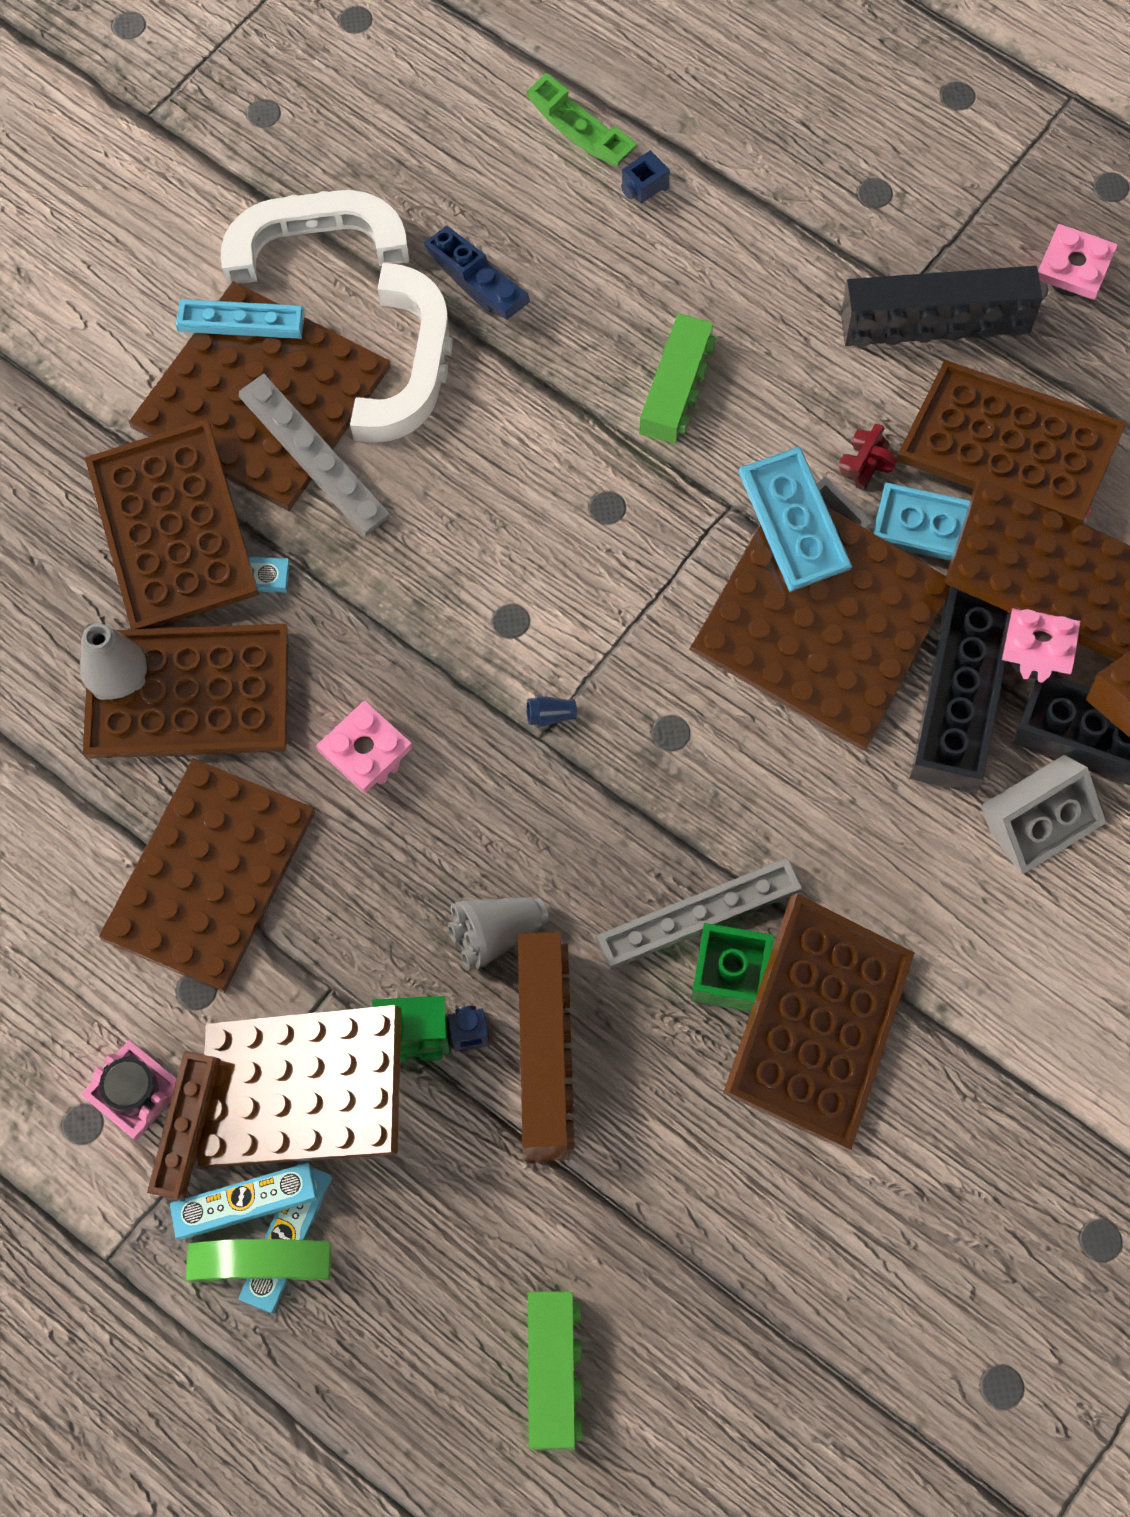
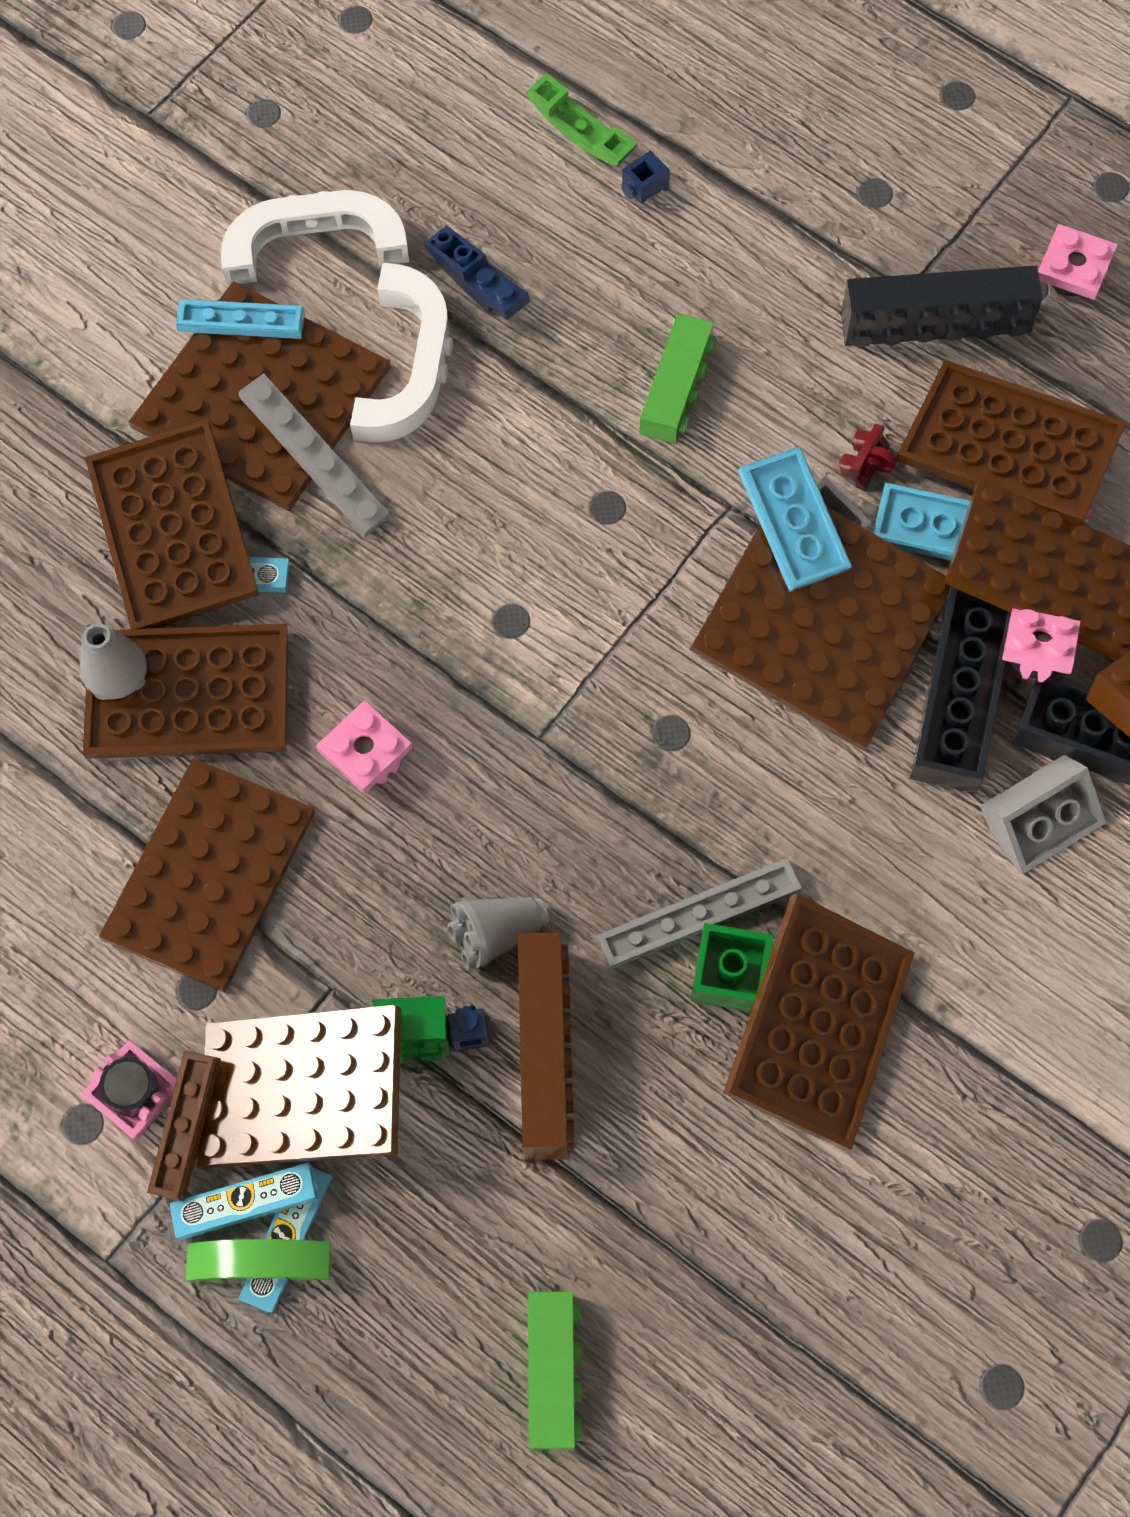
(549, 710): dark blue cone -> none

